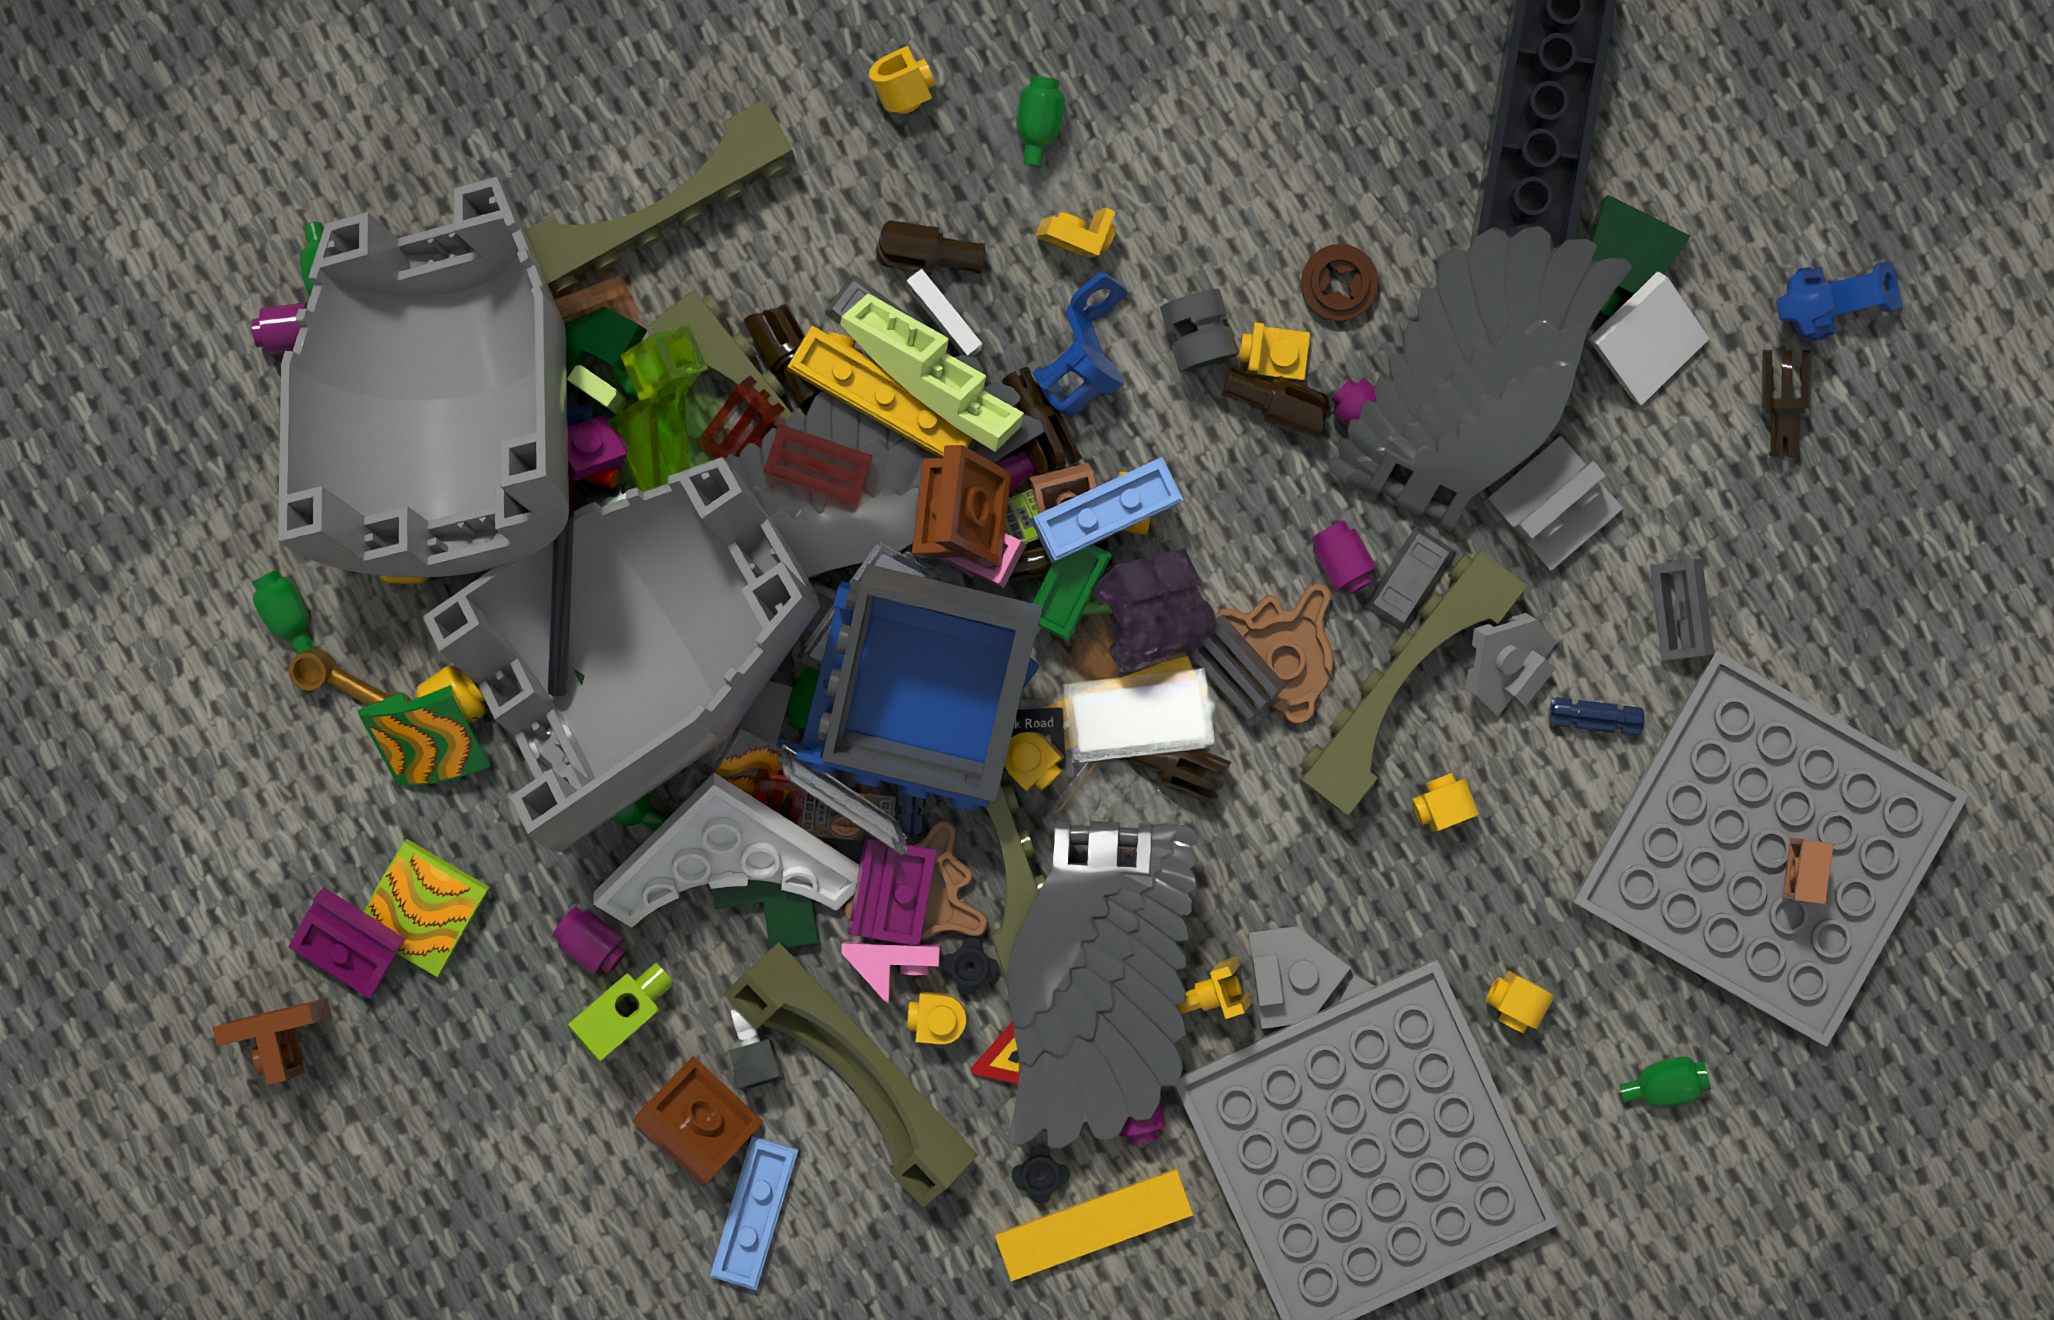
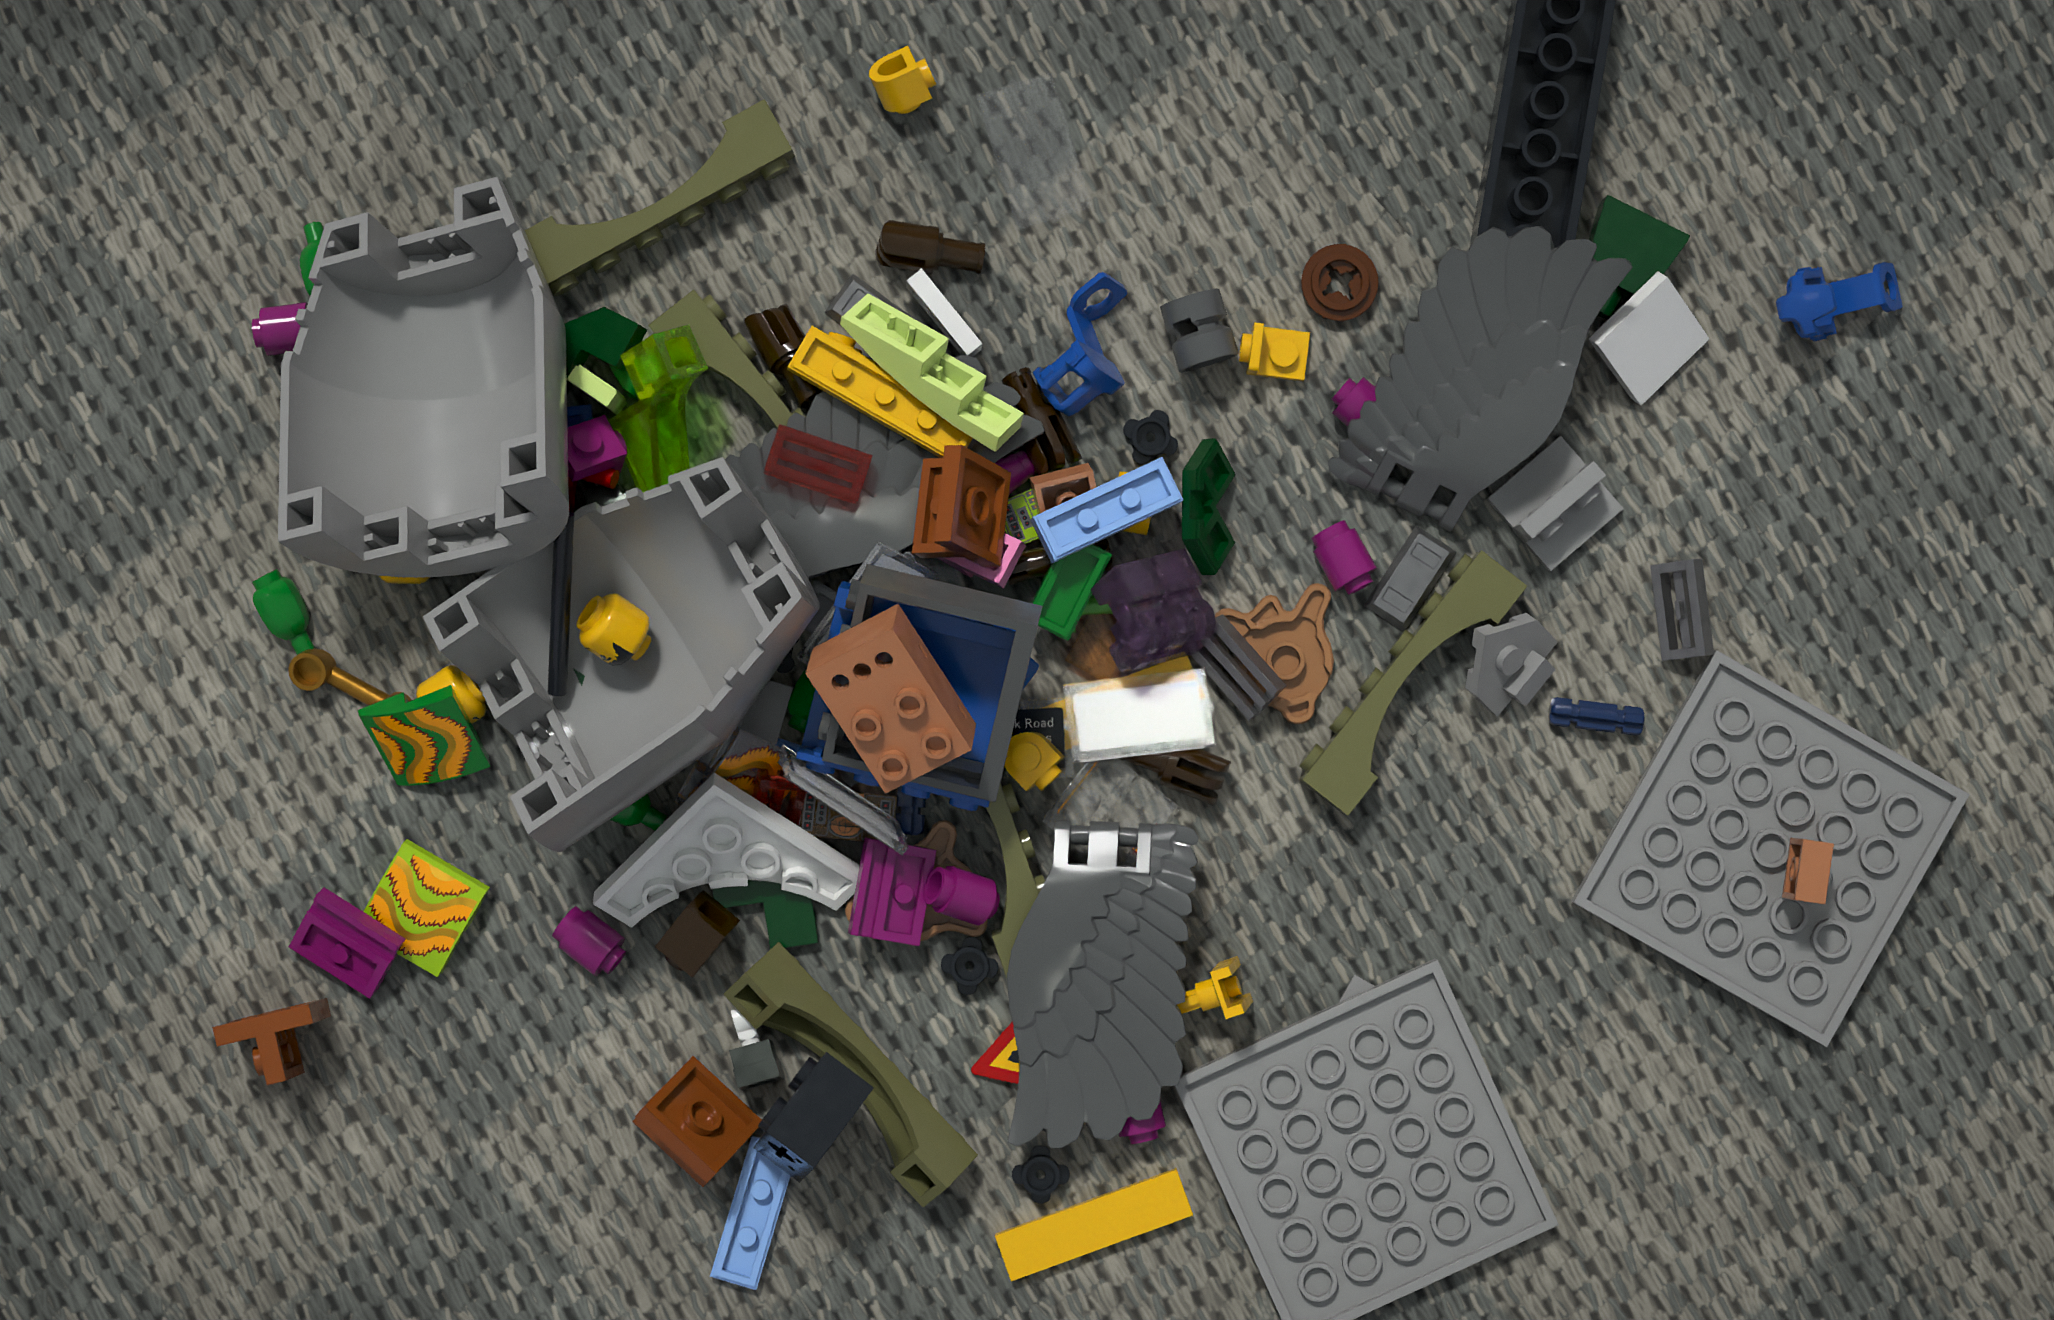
(594, 297): clear orange tile -> none
(600, 1025): lime torso -> none
(614, 629): none -> yellow head
(697, 934): none -> dark brown brick
(758, 403): clear red tile -> none
(813, 1117): none -> black piece
(875, 959): bright pink slope -> none
(891, 698): none -> nougat piece
(936, 1018): yellow plate -> none
(961, 894): none -> magenta brick
(1039, 117): green plant -> none
(1069, 232): yellow bracket -> none
(1155, 424): none -> black plate
(1203, 485): none -> dark green tile
(1281, 402): dark brown arm -> none
(1291, 975): light grey plate -> none
(1445, 803): yellow plate -> none
(1519, 1001): yellow plate -> none
(1668, 1083): green plant -> none
(1786, 409): dark brown arm -> none

